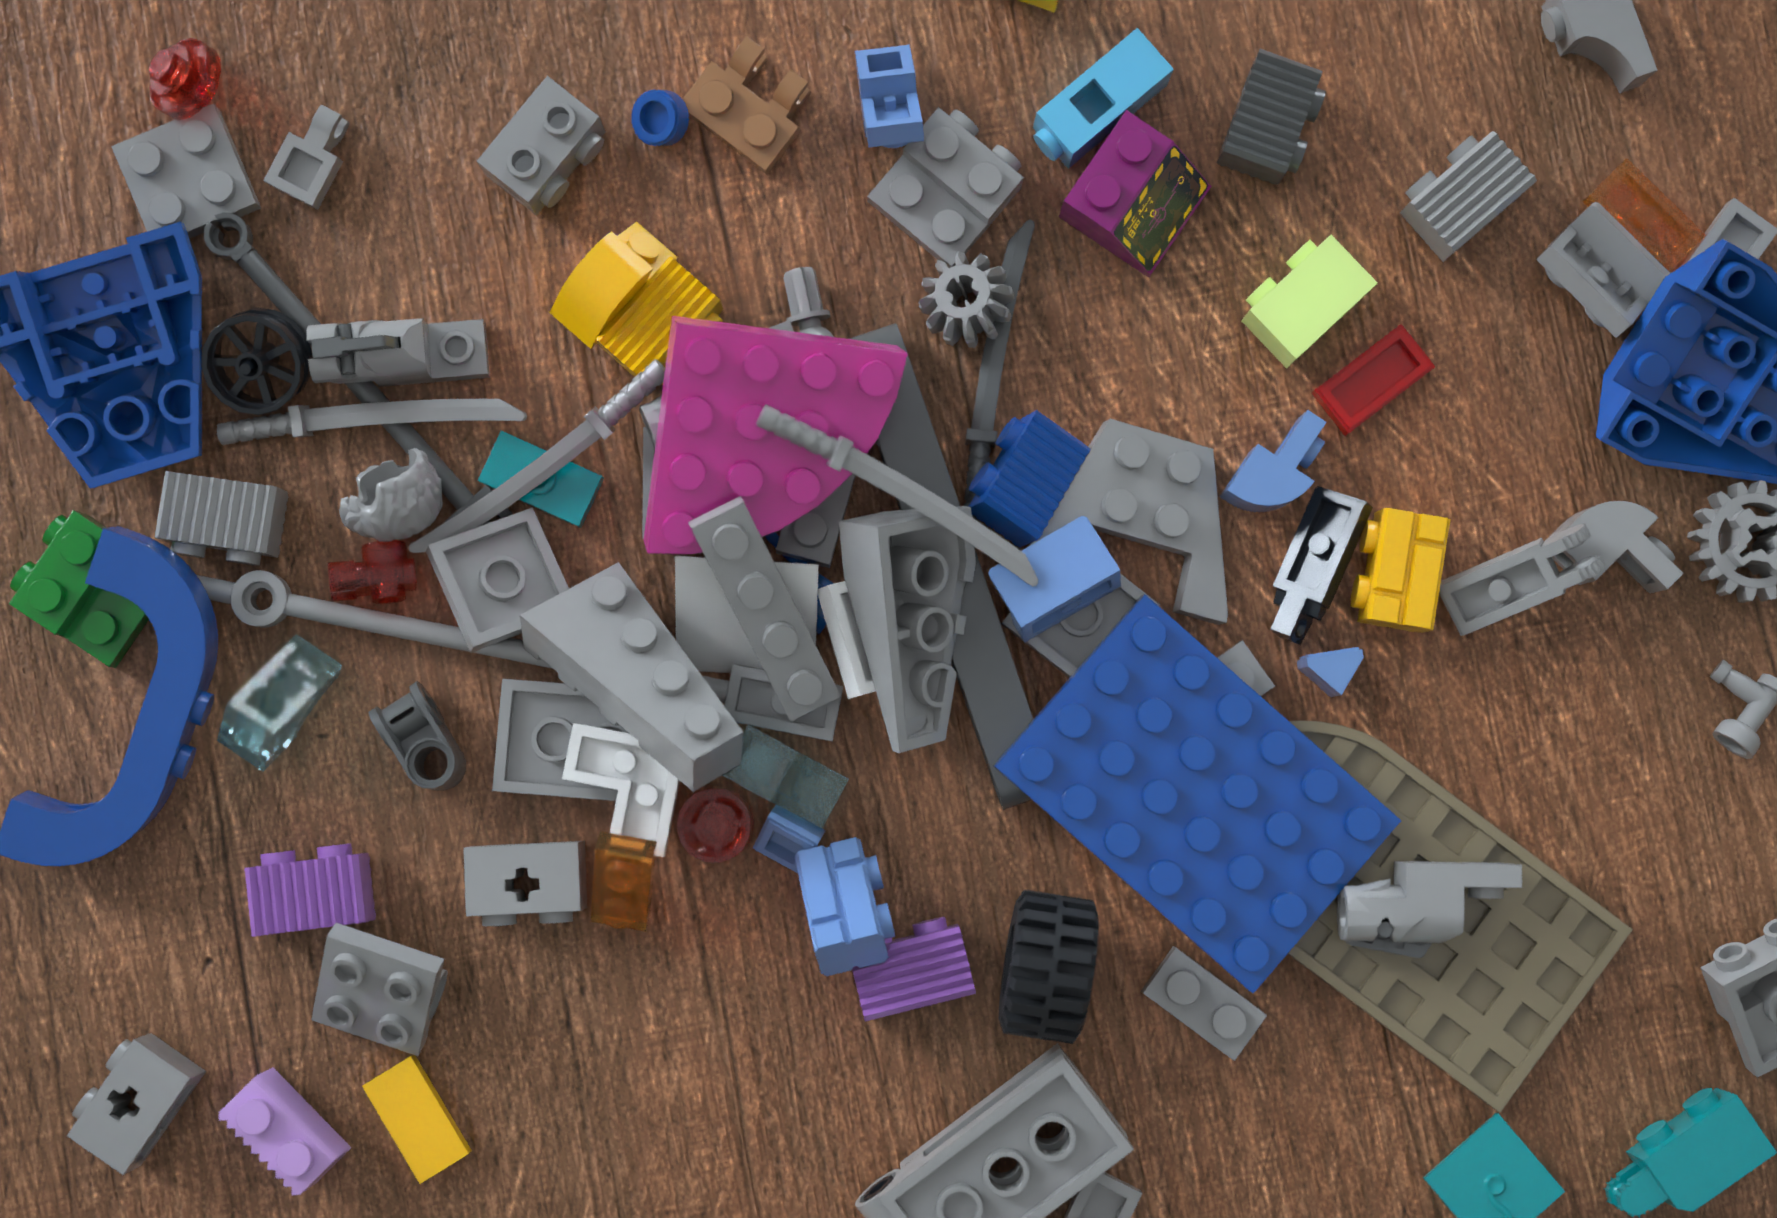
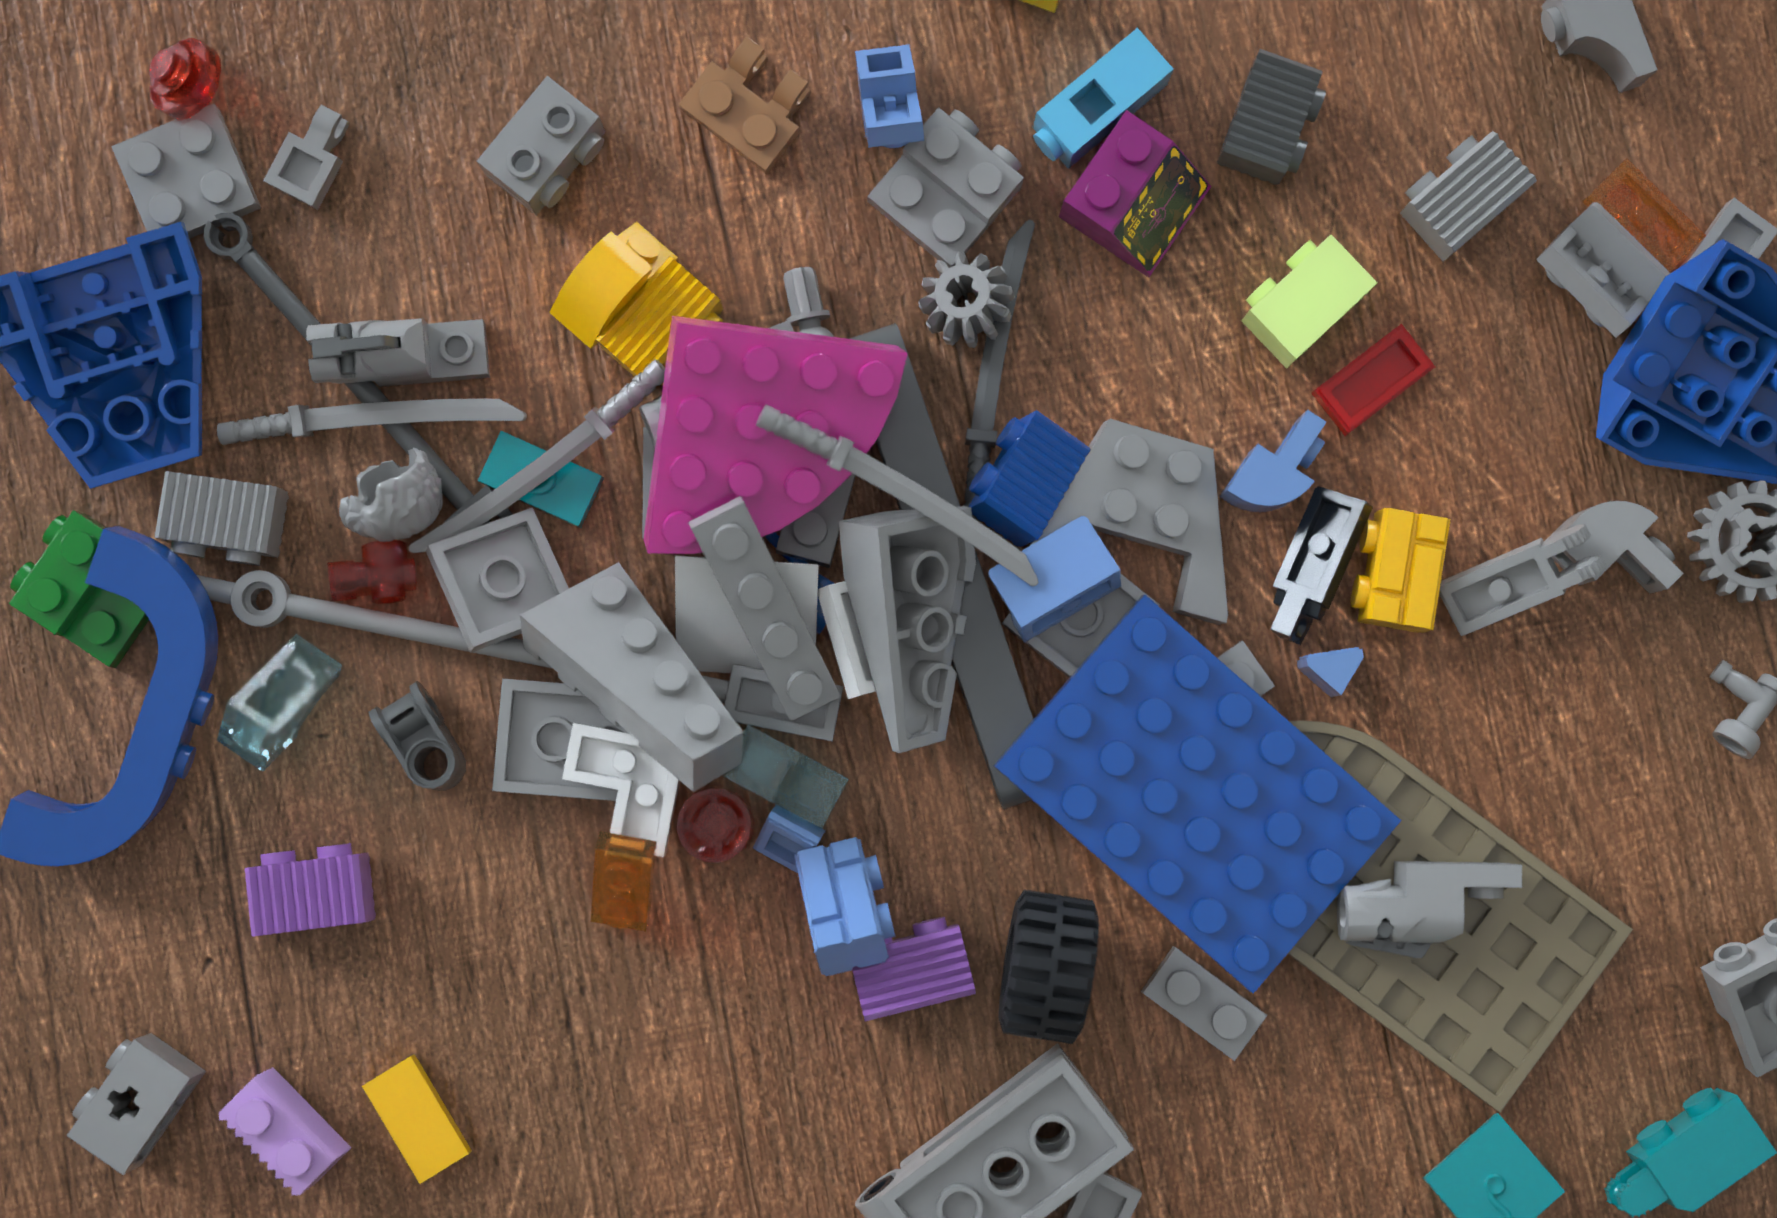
(256, 361): black wheel -> none
(378, 989): light grey plate -> none
(491, 876): light grey brick -> none
(660, 117): blue tile -> none

